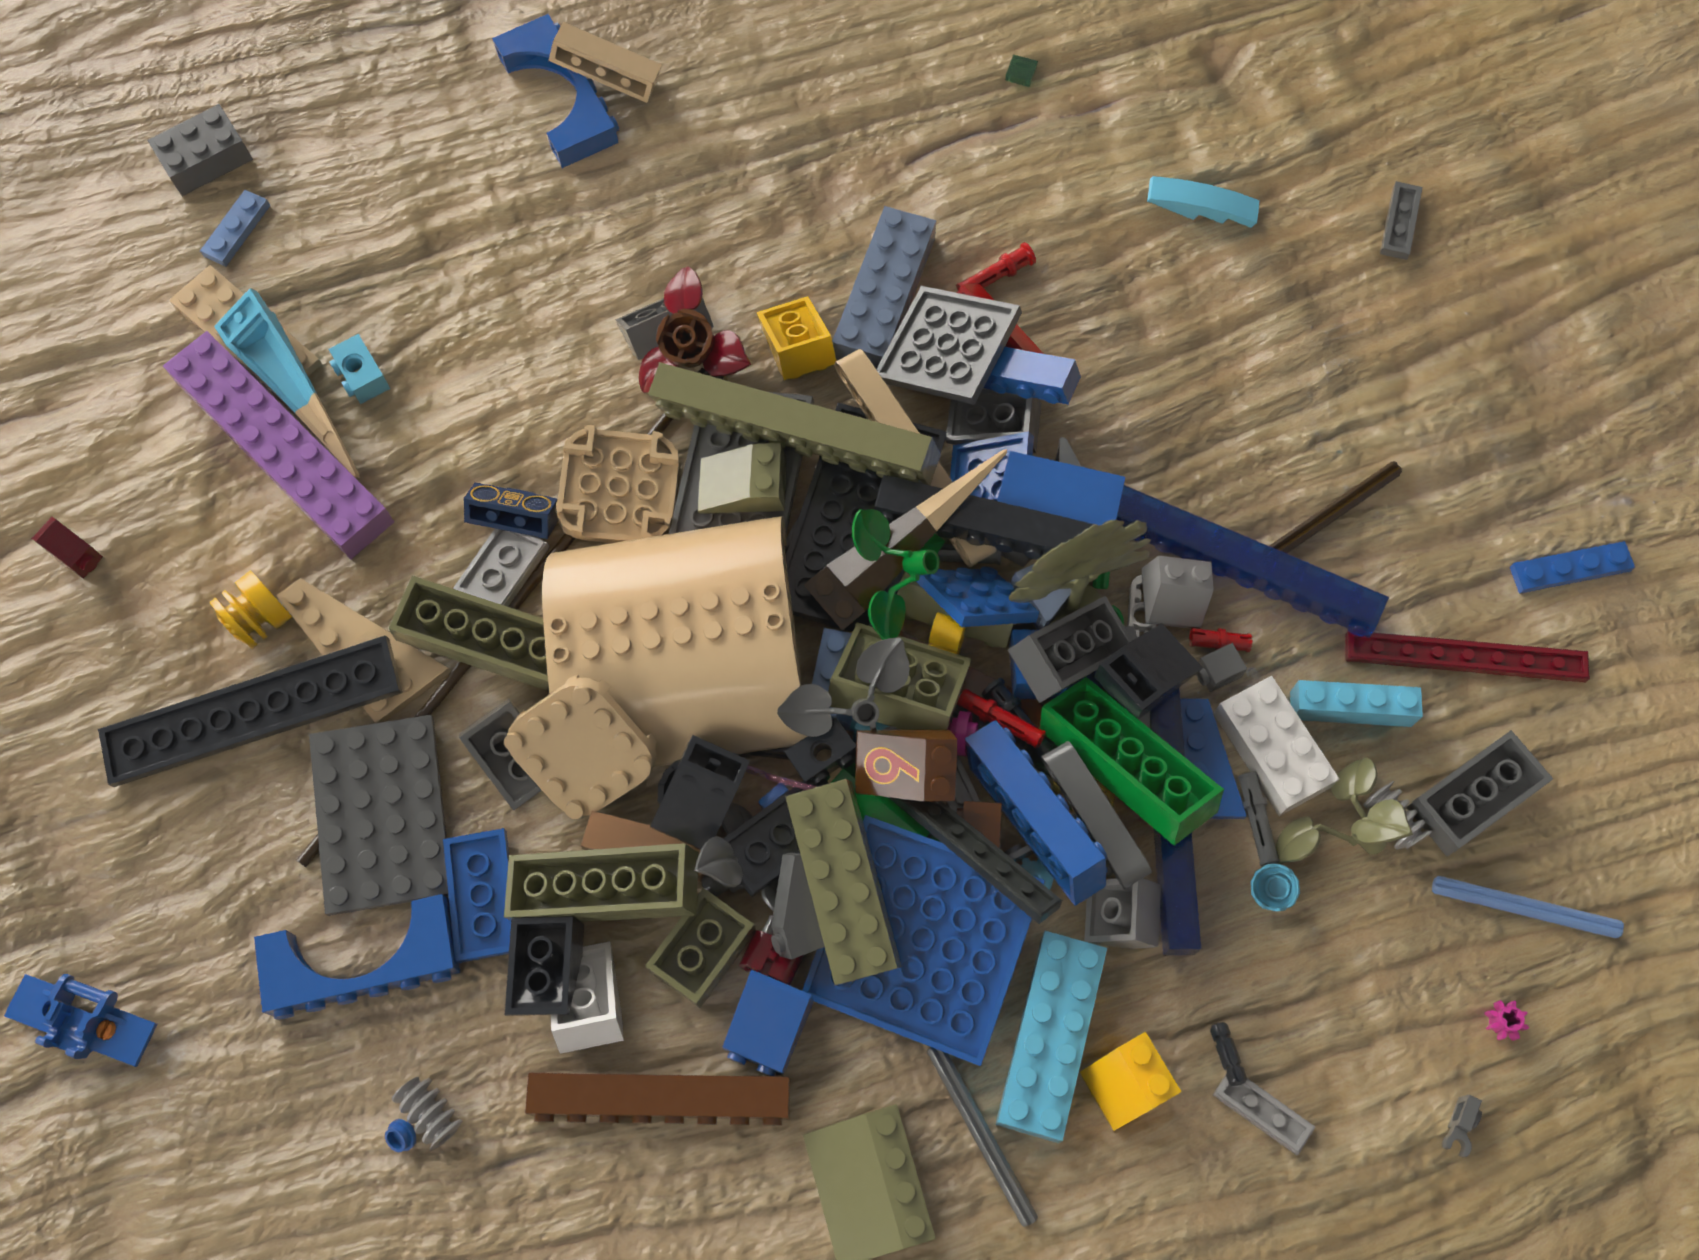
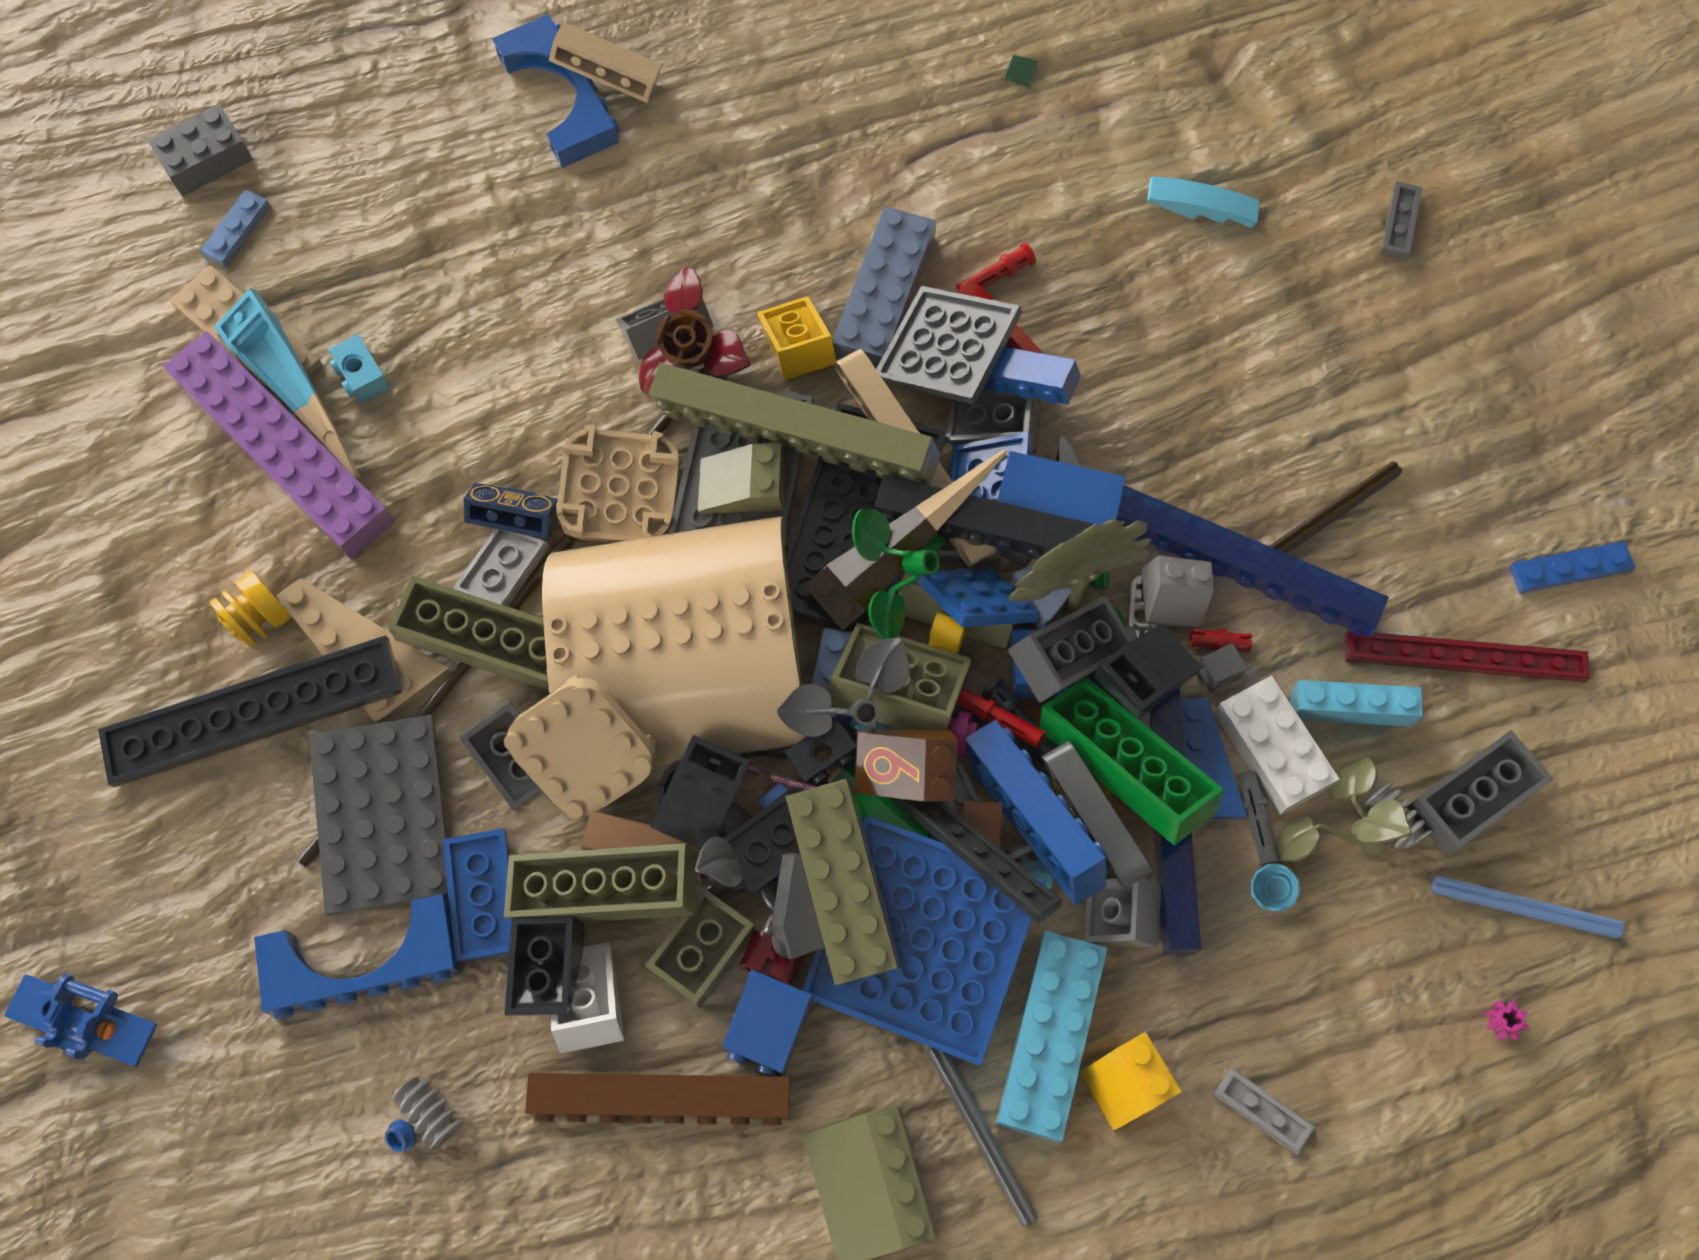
(67, 547): dark red slope -> none
(1228, 1054): black axle -> none
(1464, 1119): dark grey plate -> none

